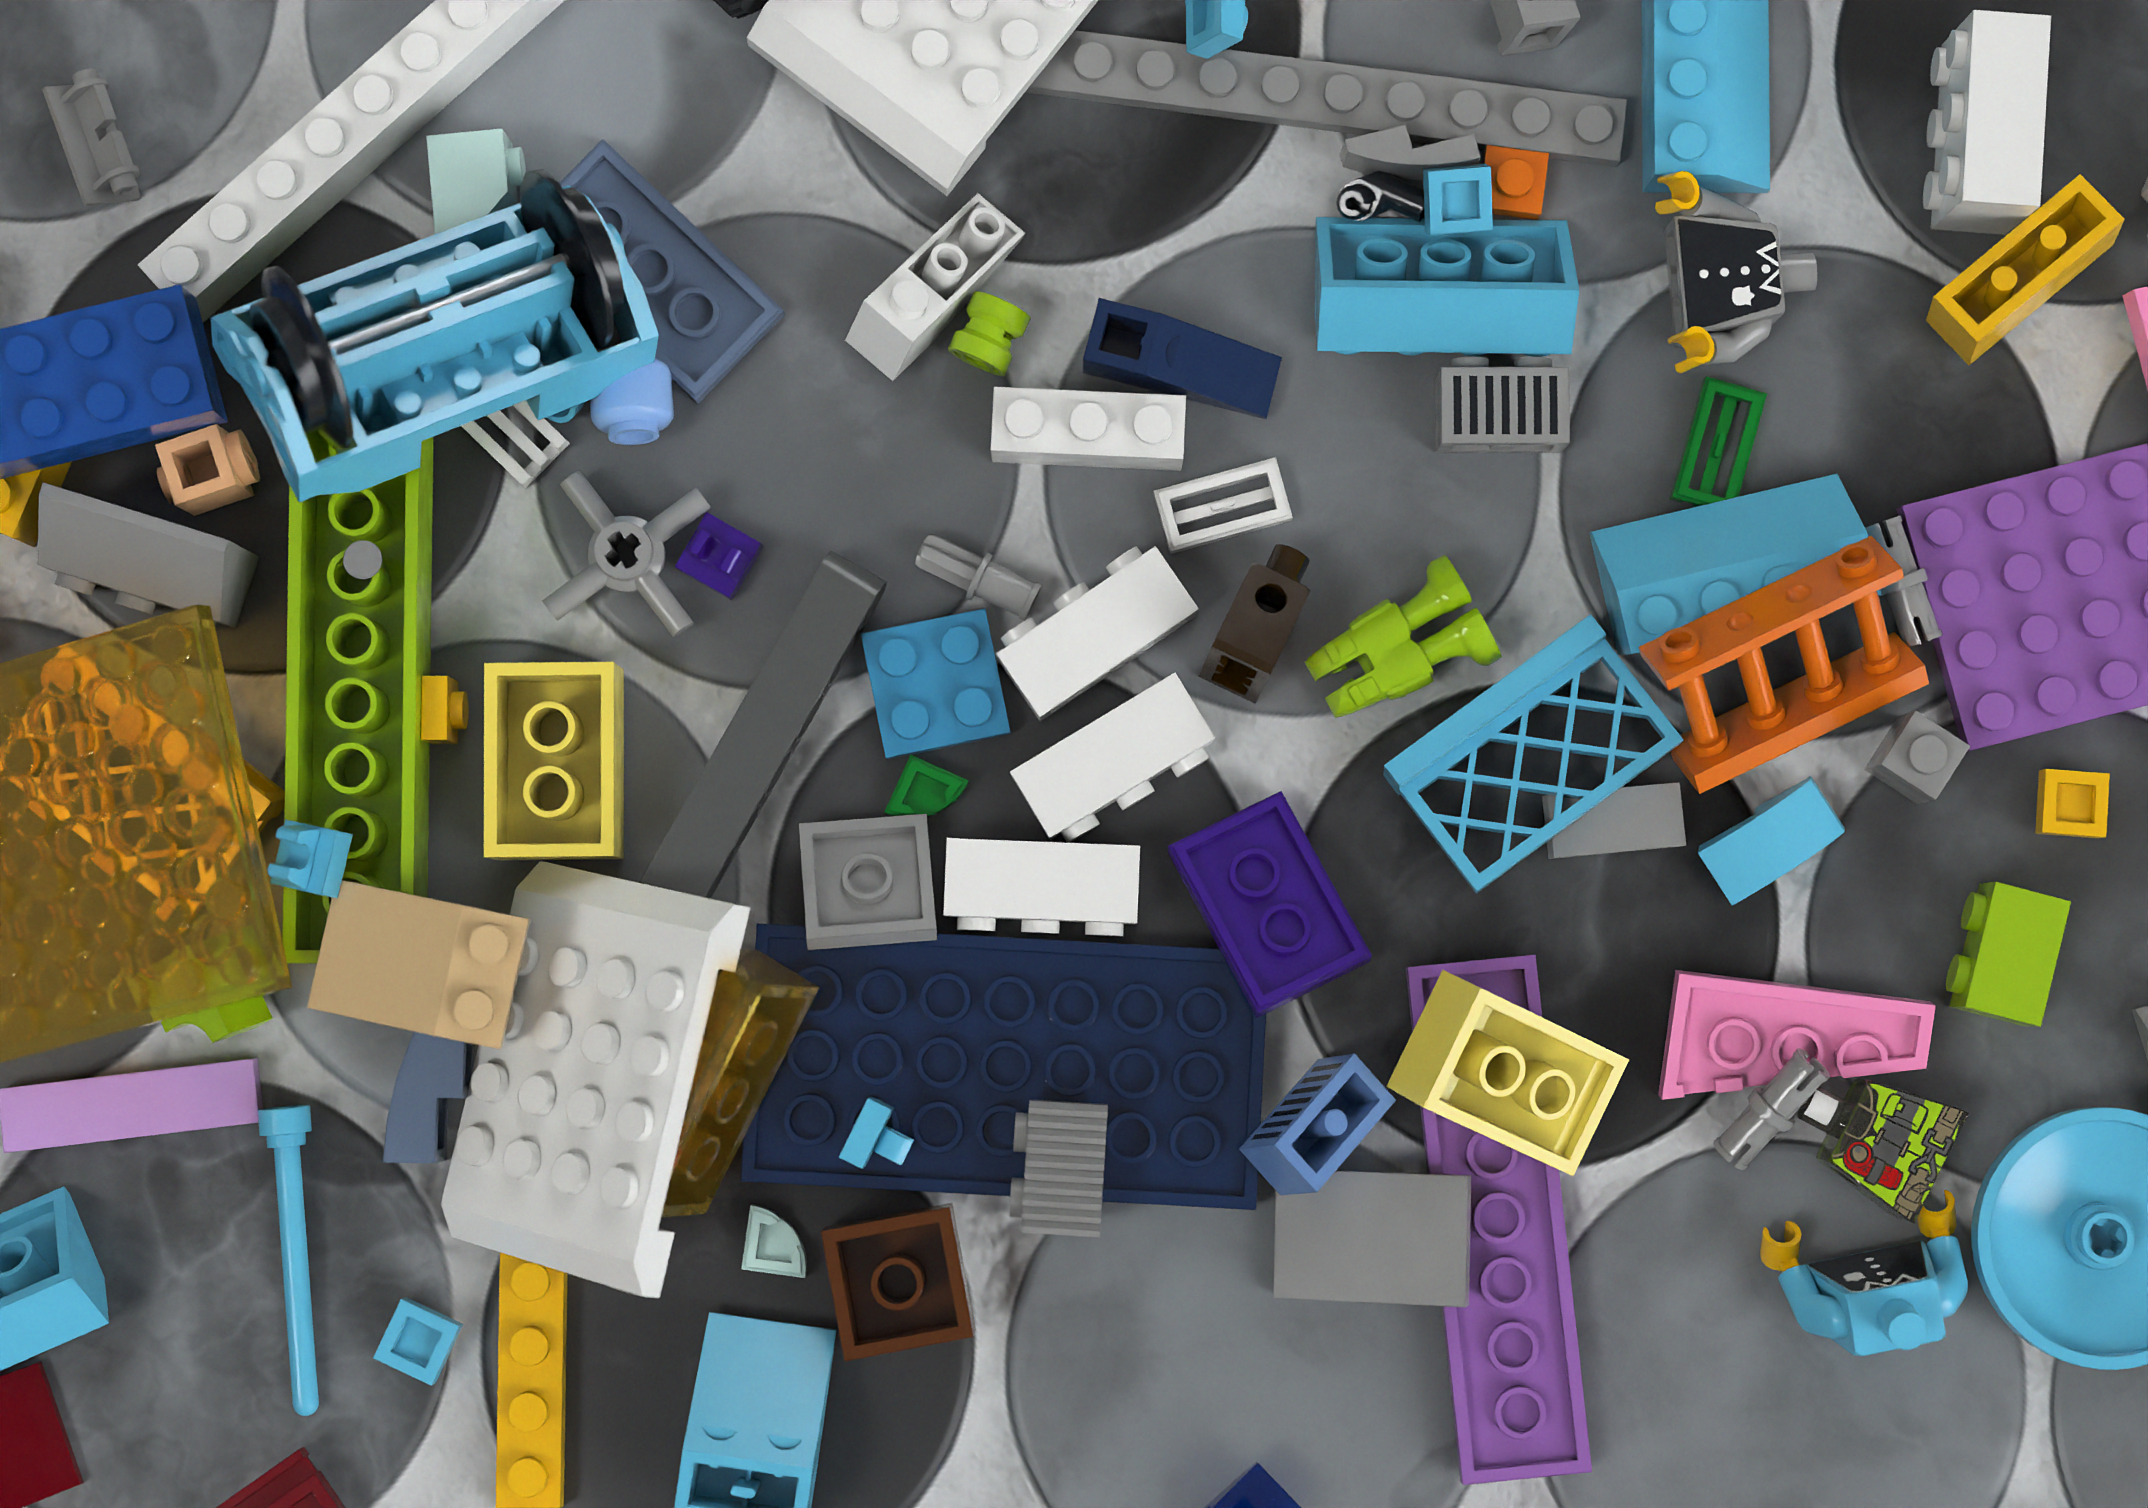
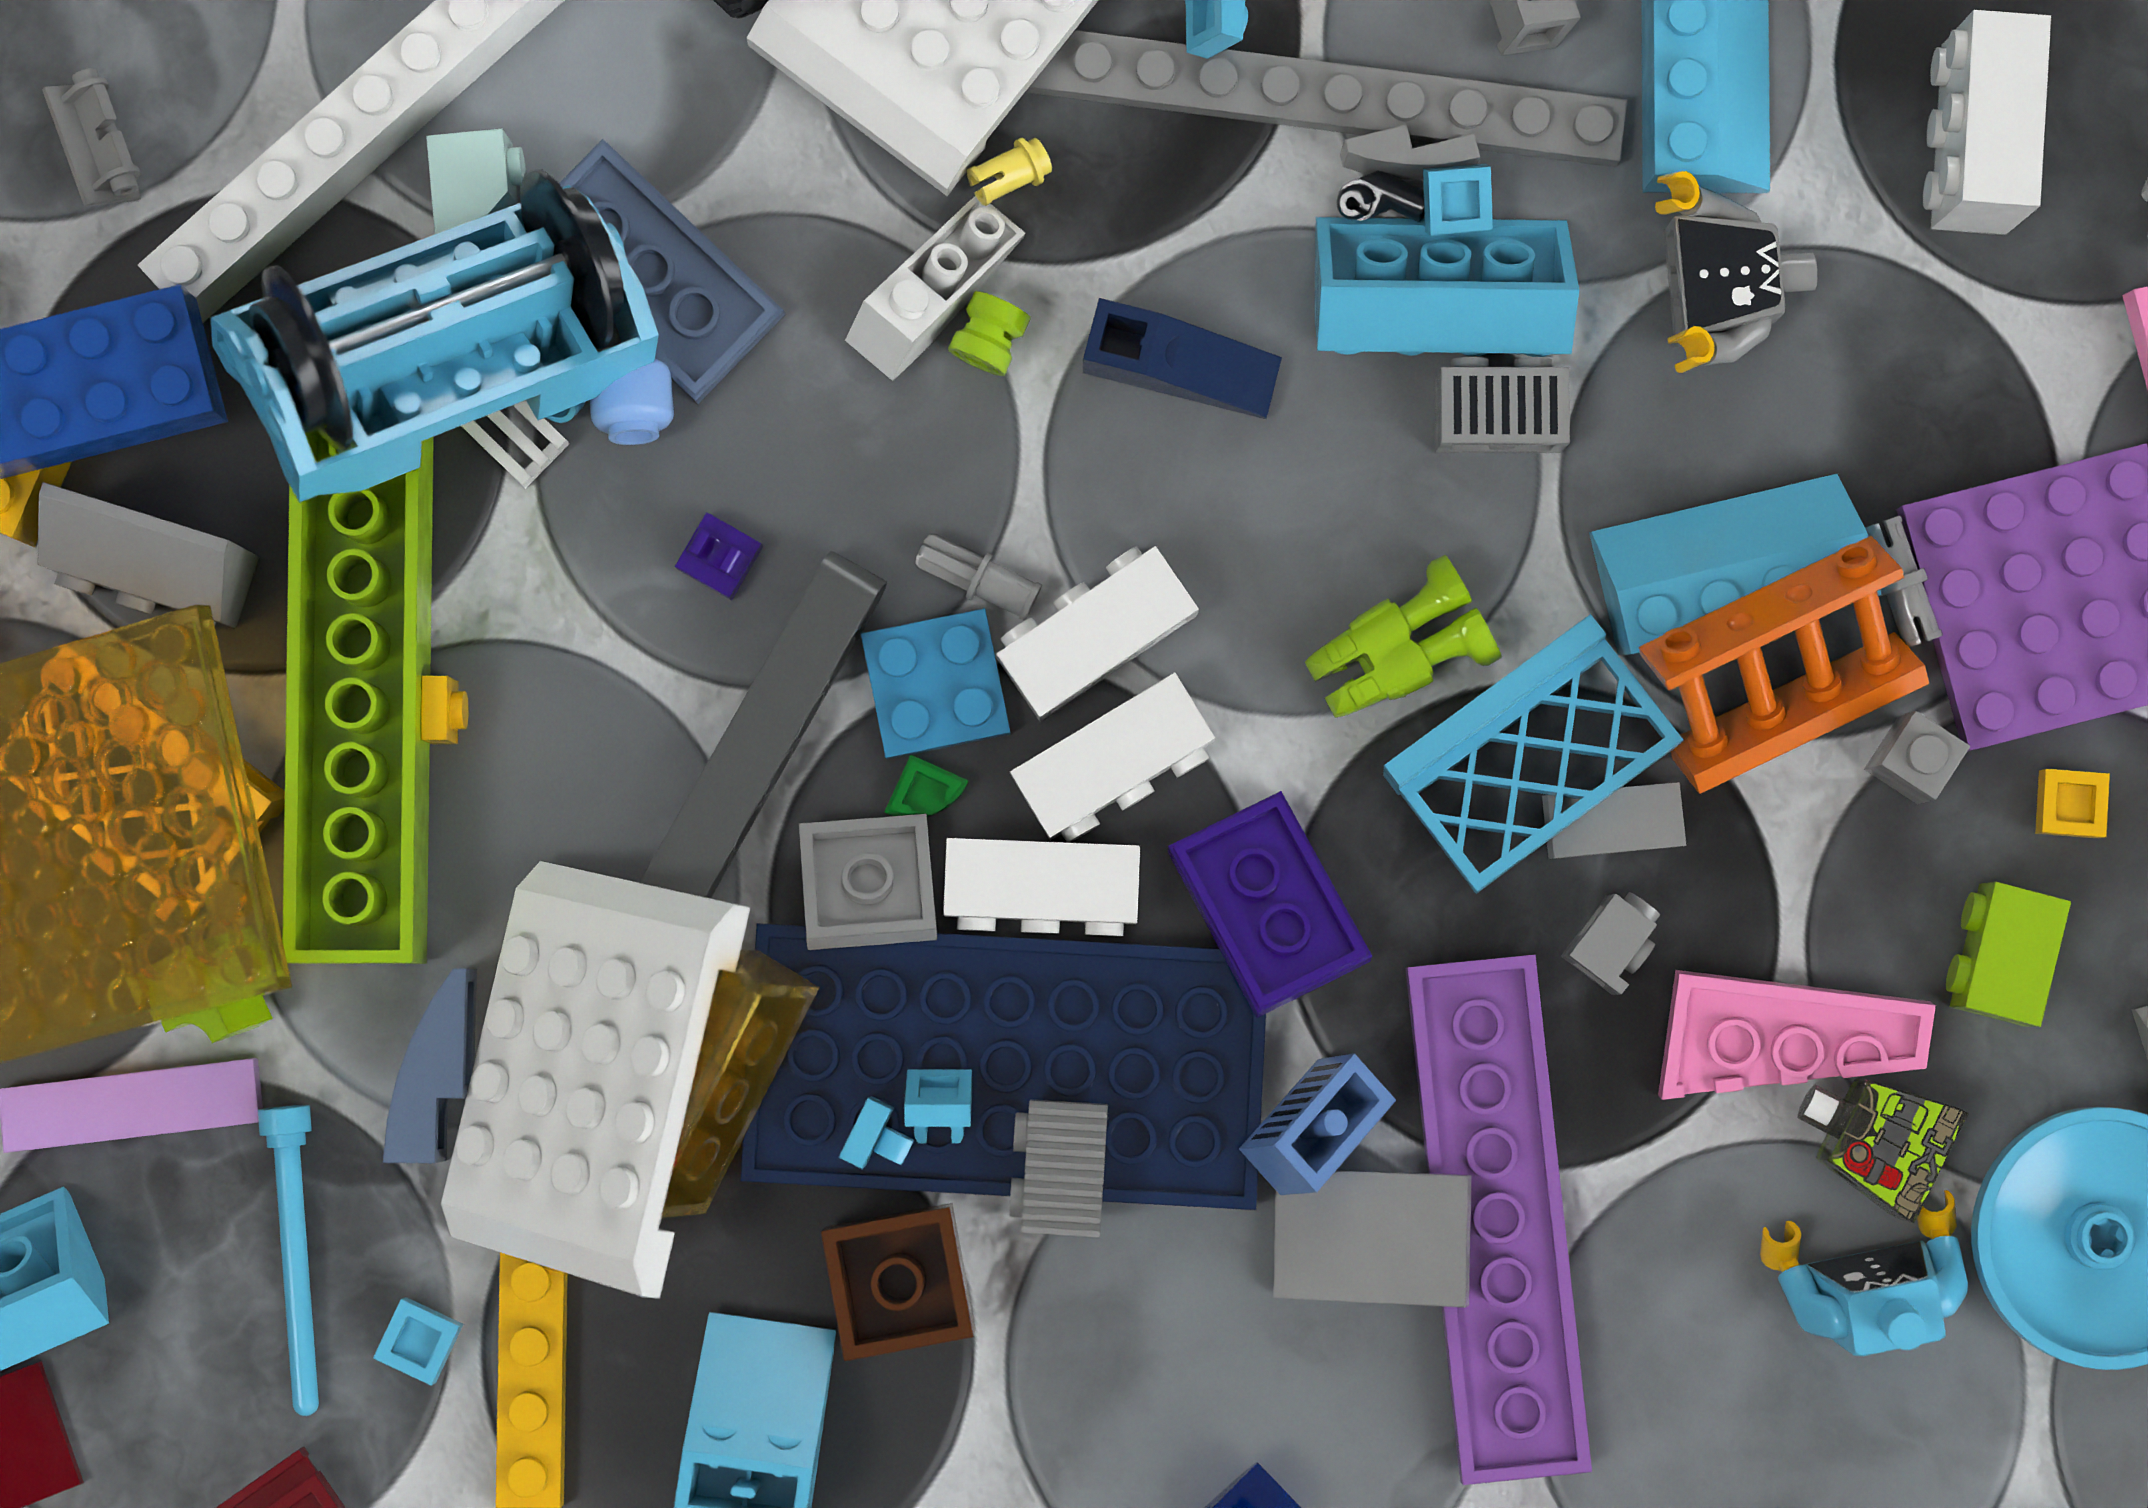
(207, 469): light nougat brick -> none
(310, 858): medium azure tile -> none
(362, 559): light grey sticker -> none
(419, 964): tan slope -> none
(553, 761): light yellow brick -> none
(650, 554): light grey bar -> none
(773, 1245): light aqua tile -> none
(938, 1100): none -> medium azure tile
(1012, 169): none -> light yellow pin
(1088, 428): white brick -> none
(1230, 529): white tile -> none
(1251, 637): dark brown torso -> none
(1507, 1073): light yellow slope -> none
(1516, 181): orange plate -> none
(1613, 941): none -> light grey brick
(1732, 394): green tile -> none
(1771, 841): medium azure slope -> none
(1771, 1109): light grey pin -> none
(2024, 269): yellow brick -> none

